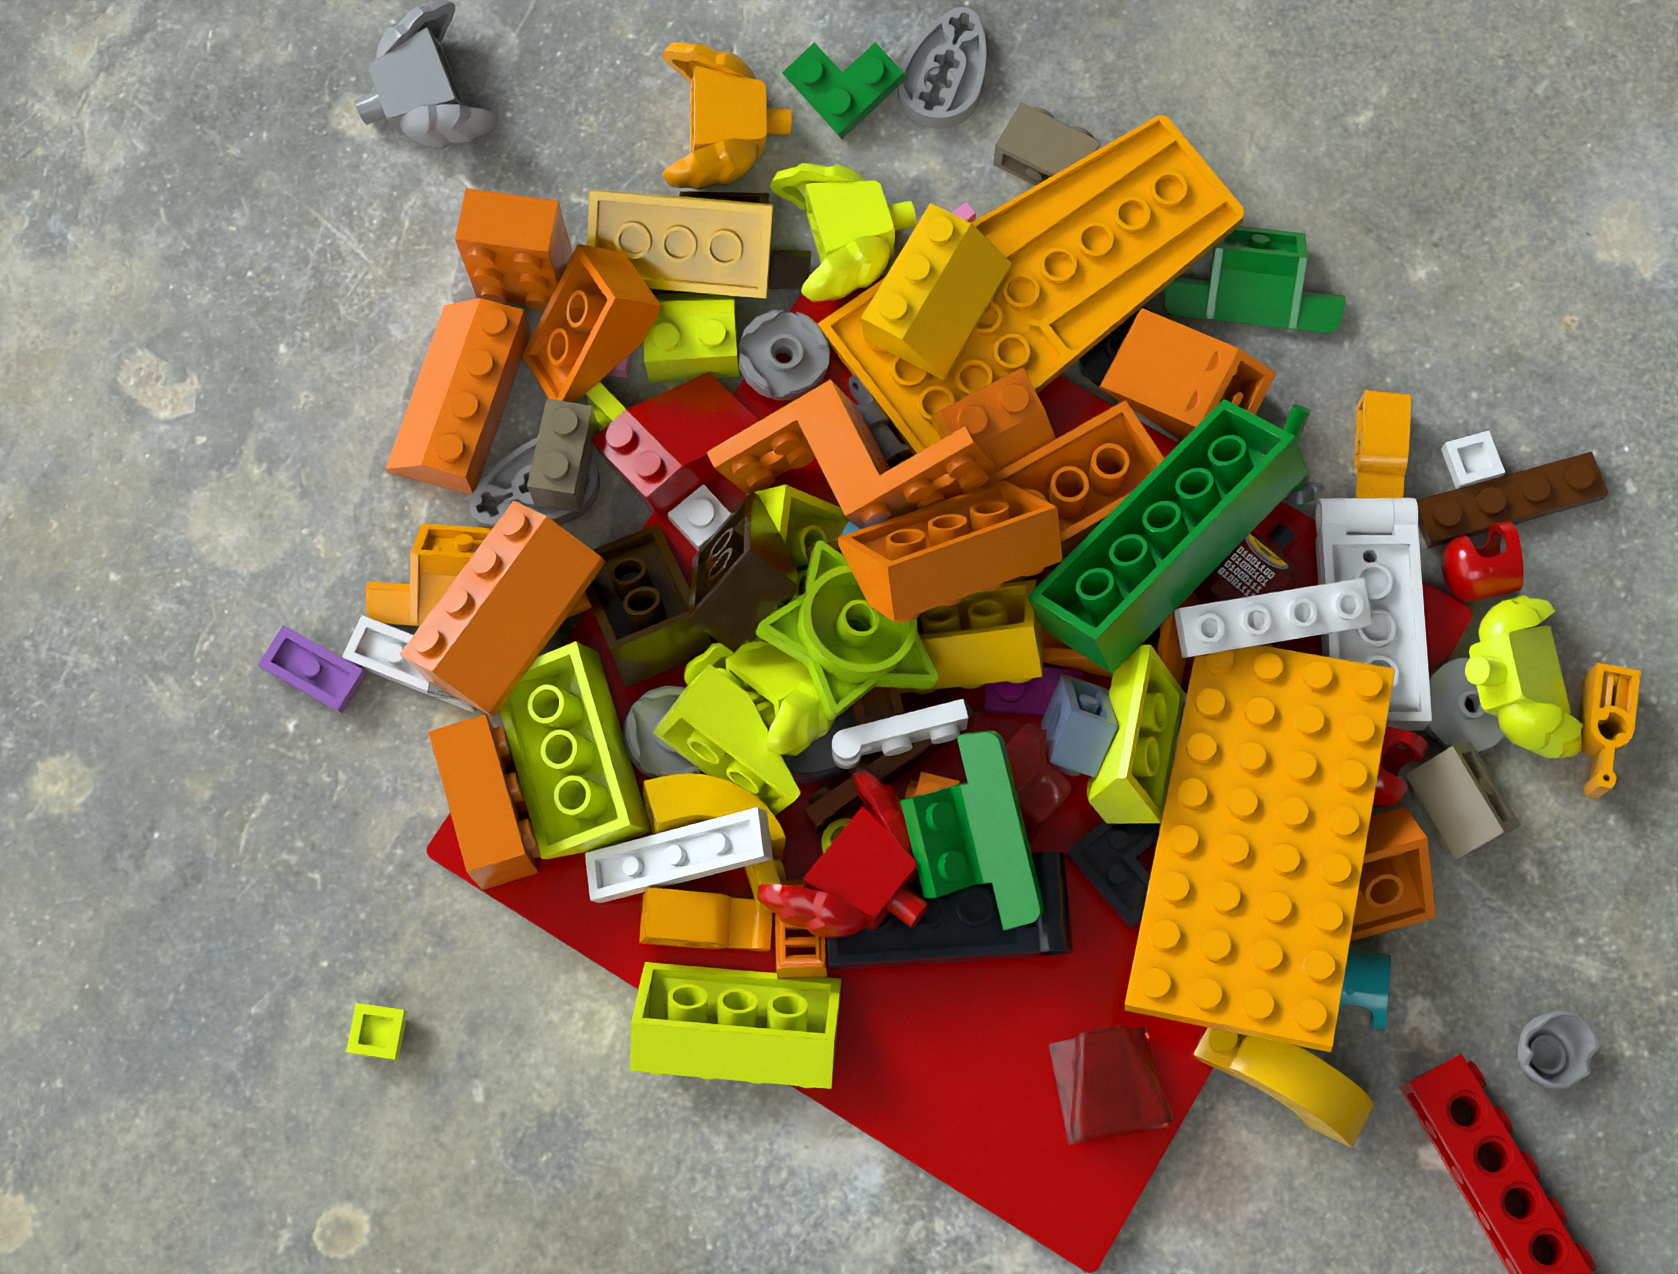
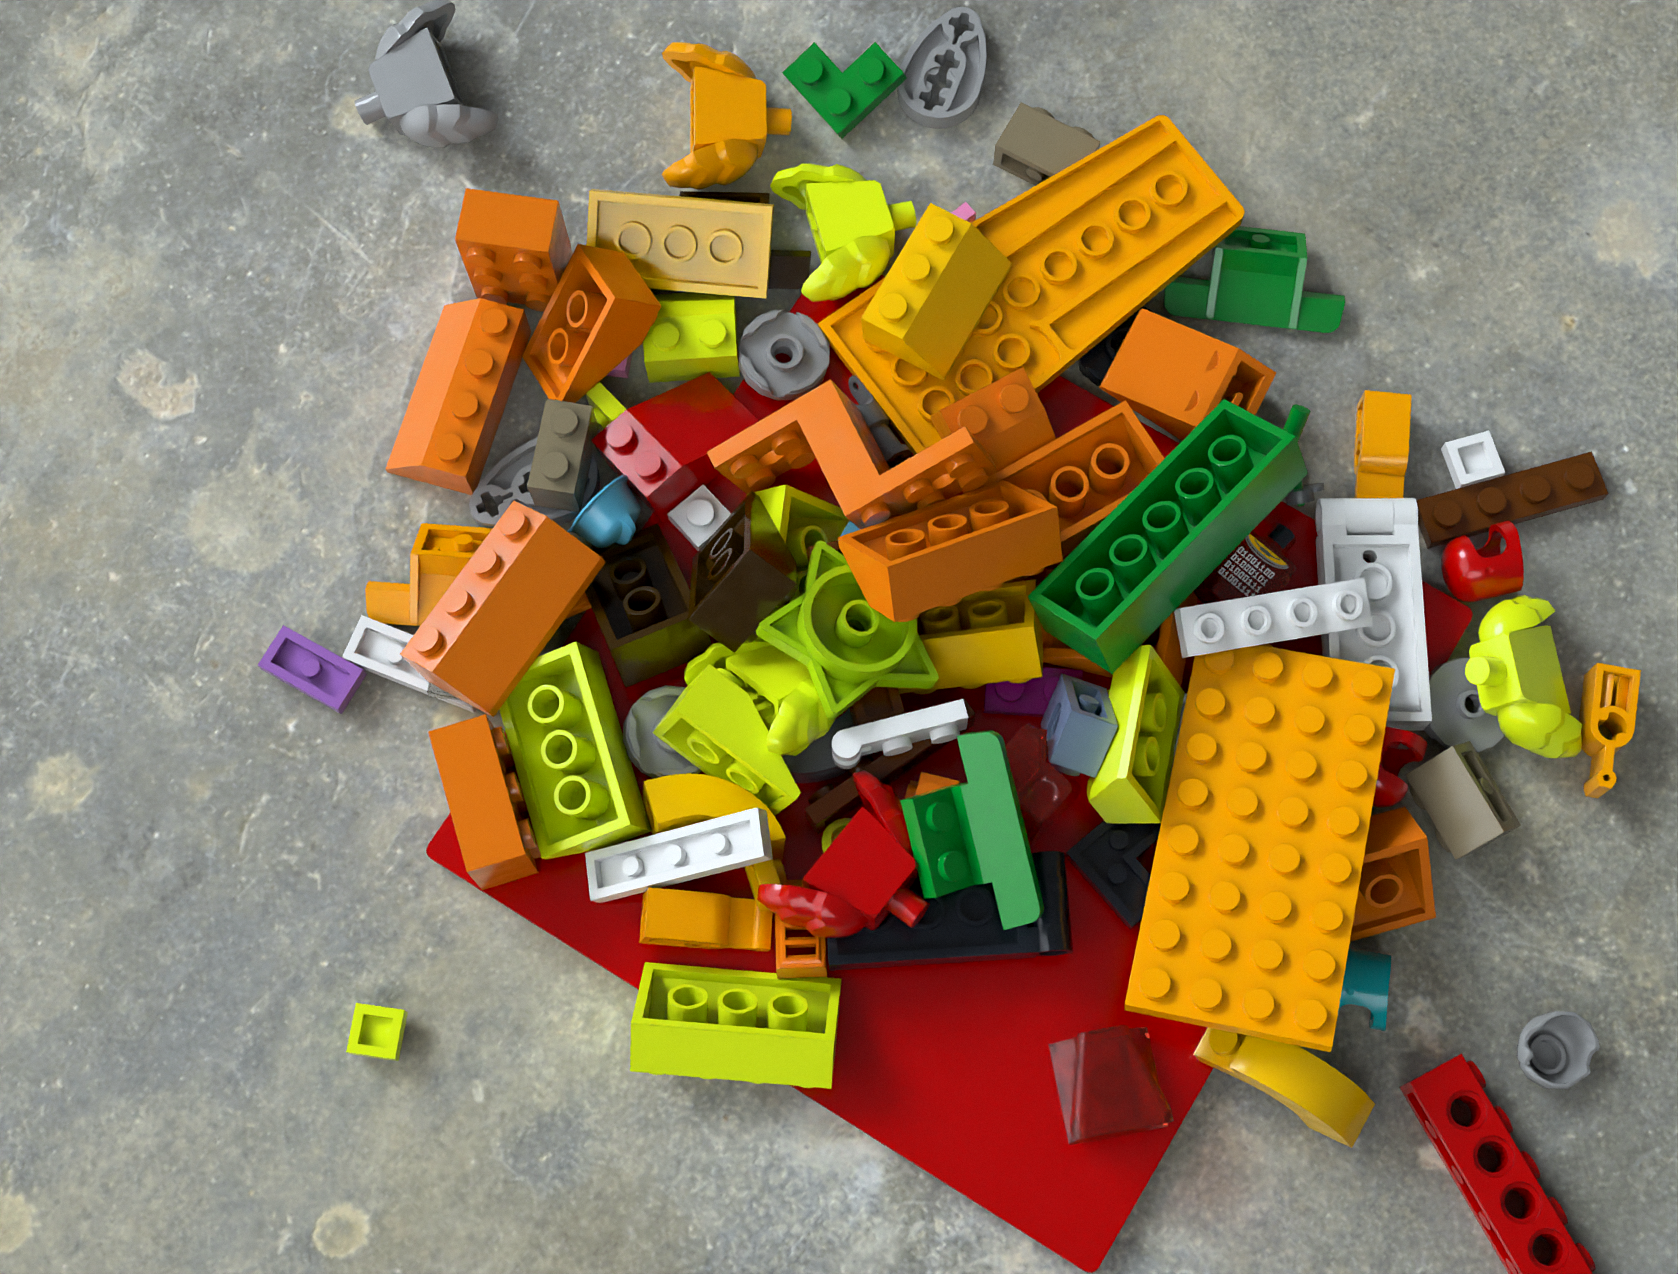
(609, 515): none -> medium azure piece

